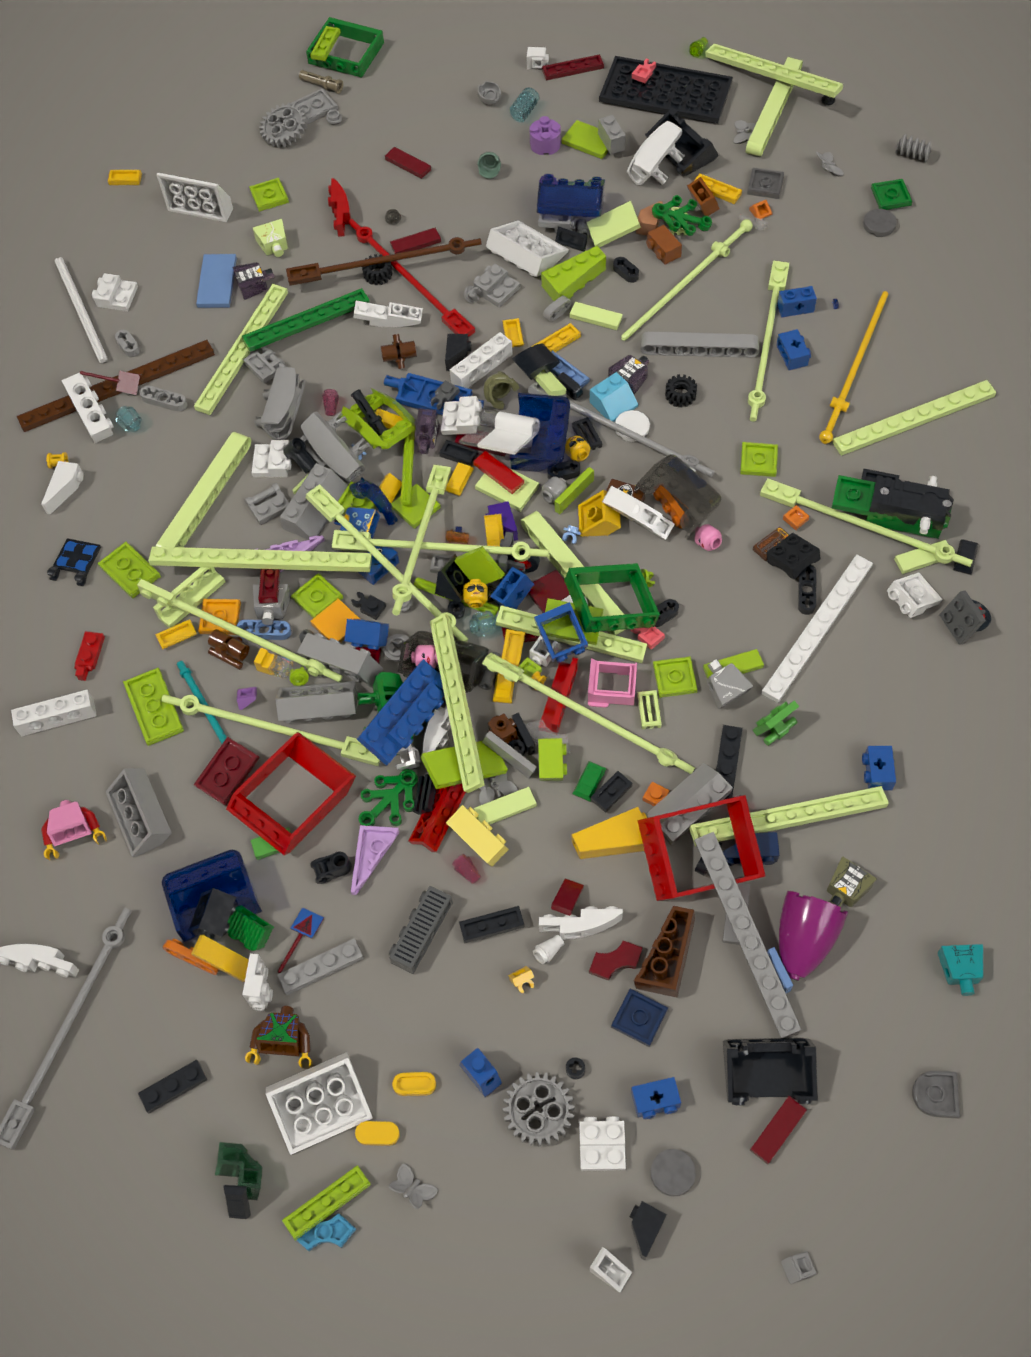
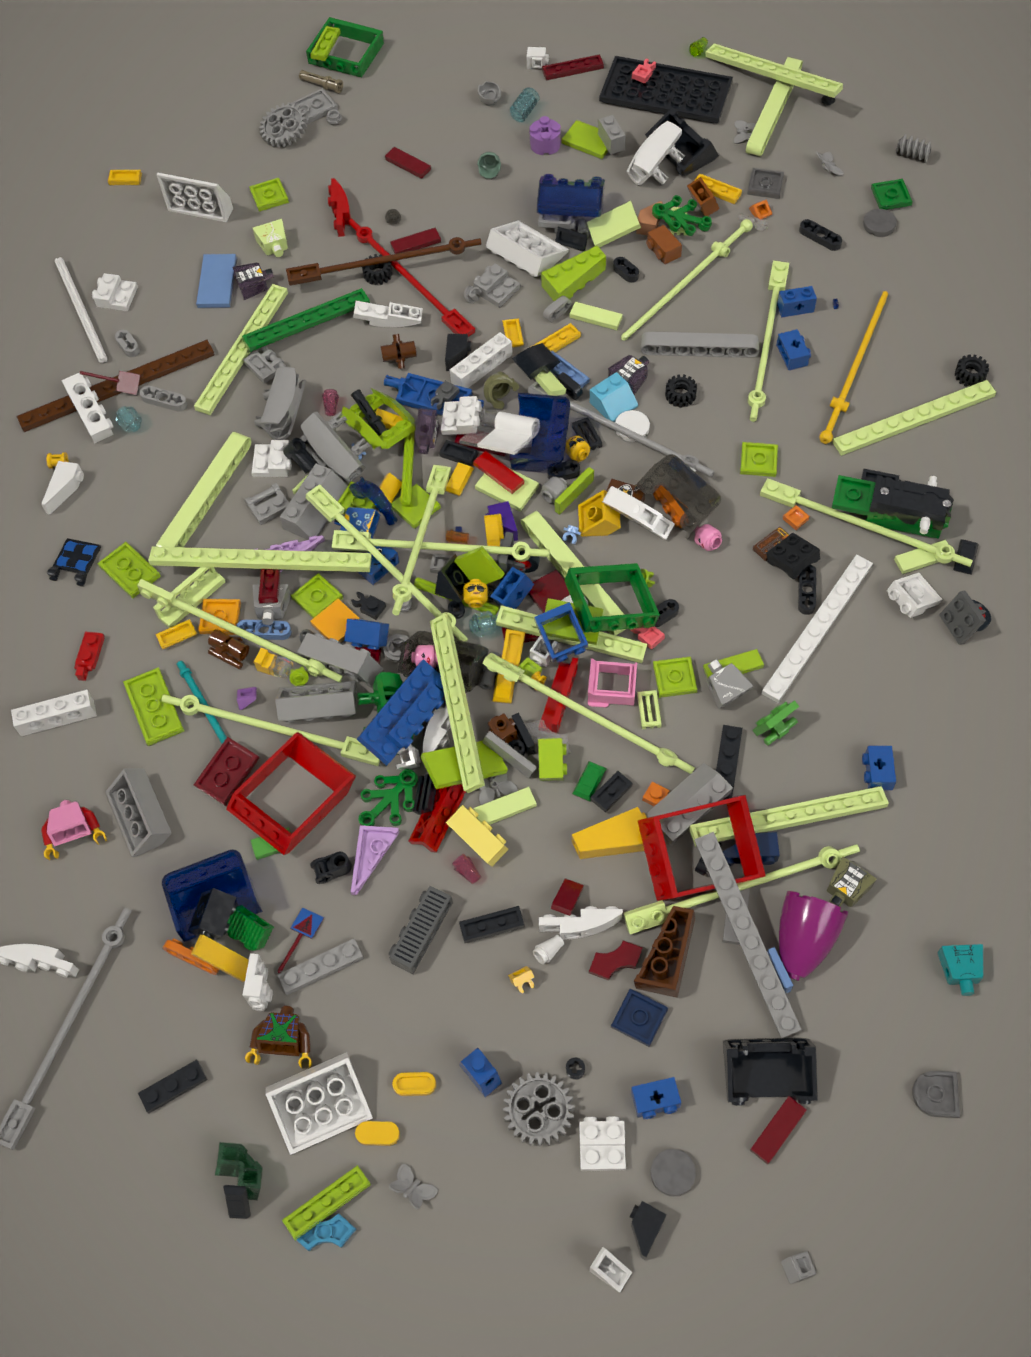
(657, 912): none -> yellowish green bar
(810, 230): none -> black beam
(971, 363): none -> black tyre

